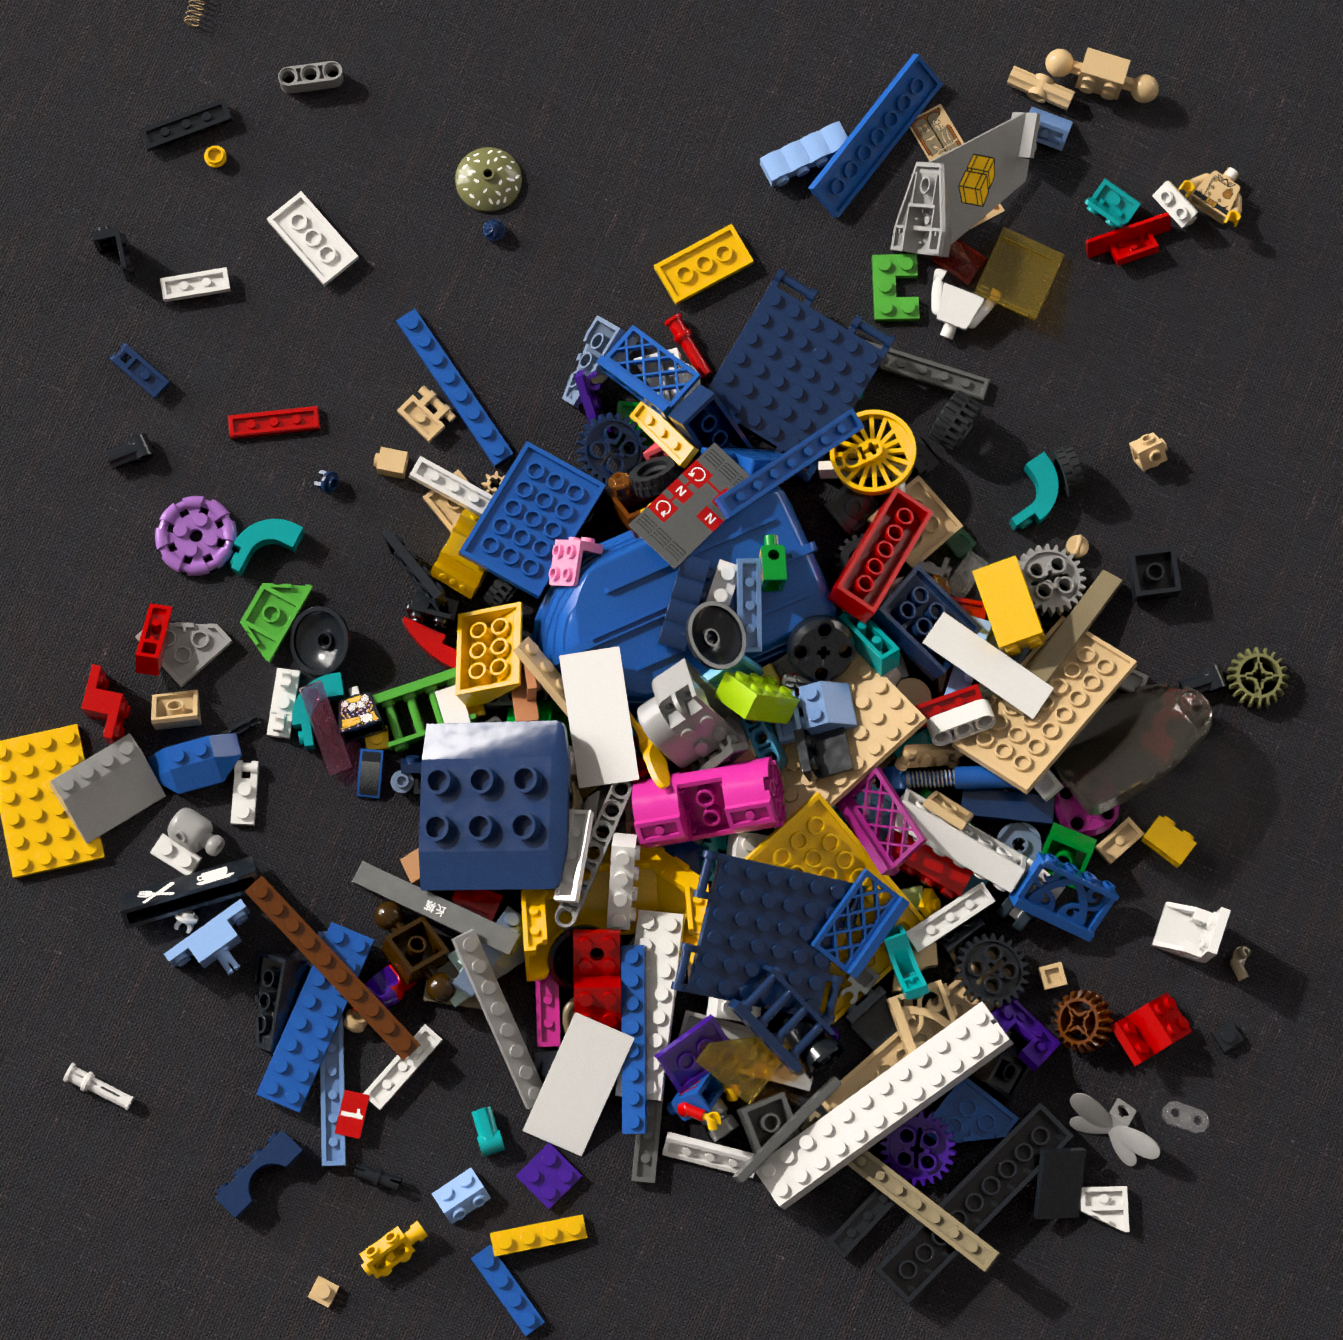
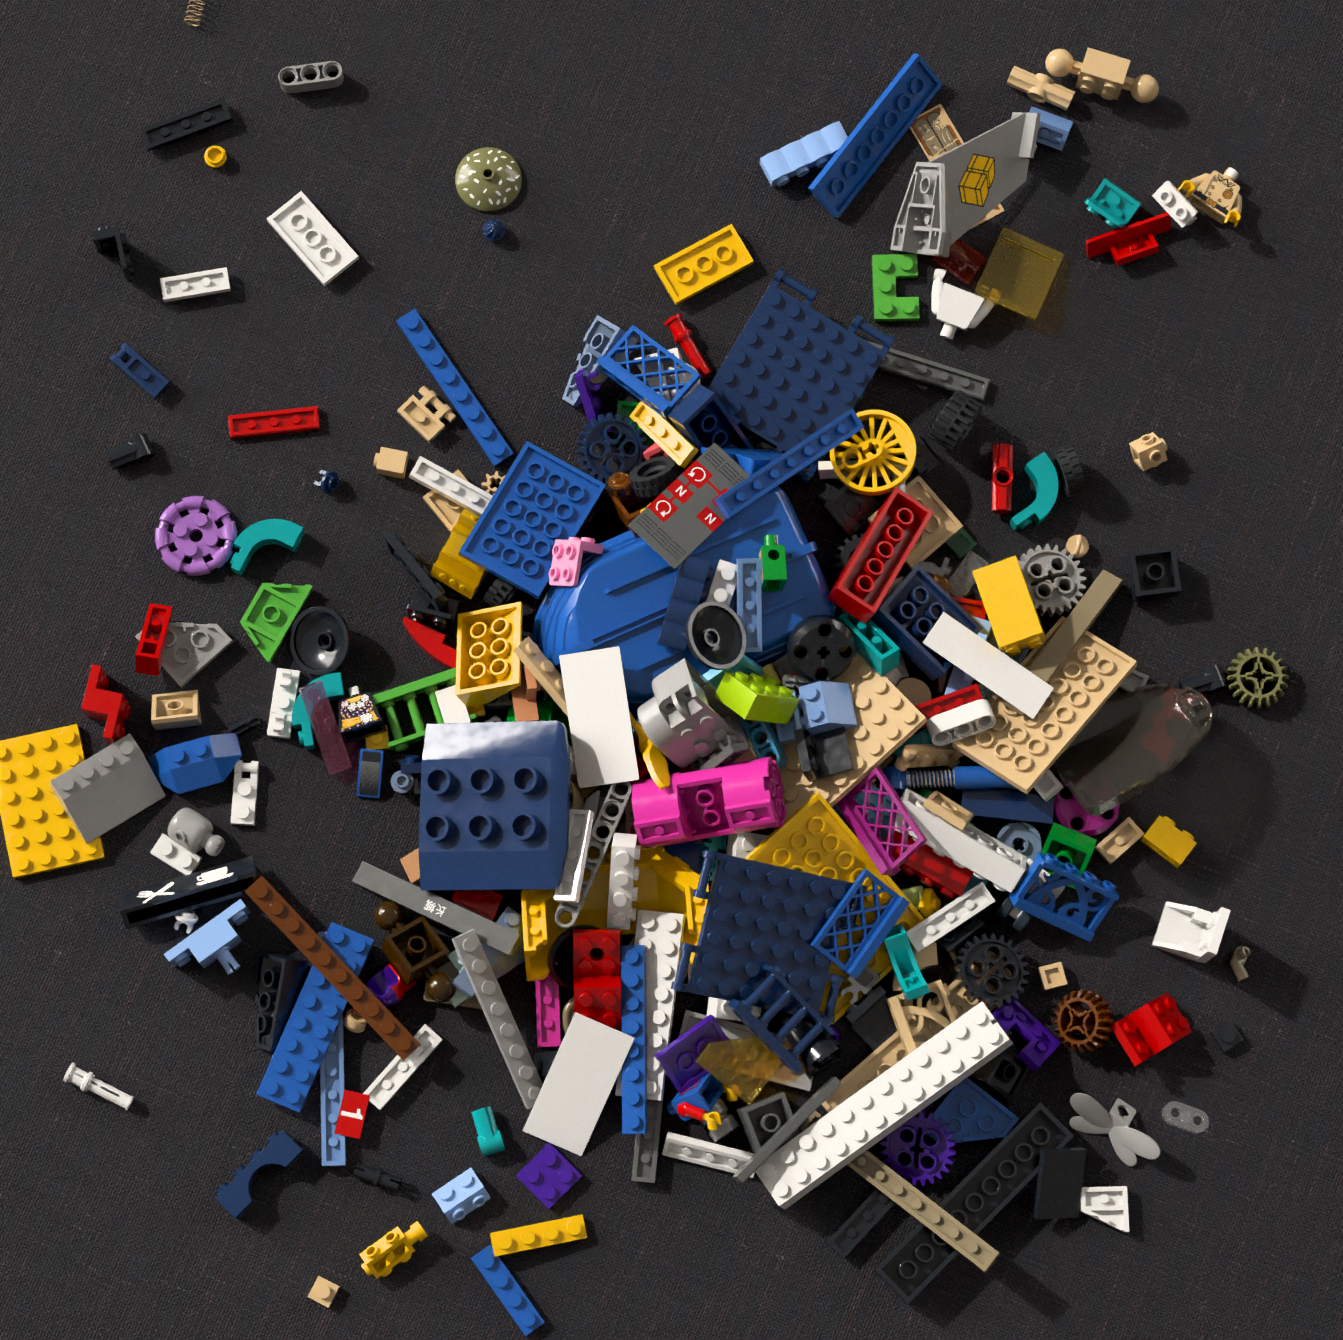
(1002, 466): none -> red piece

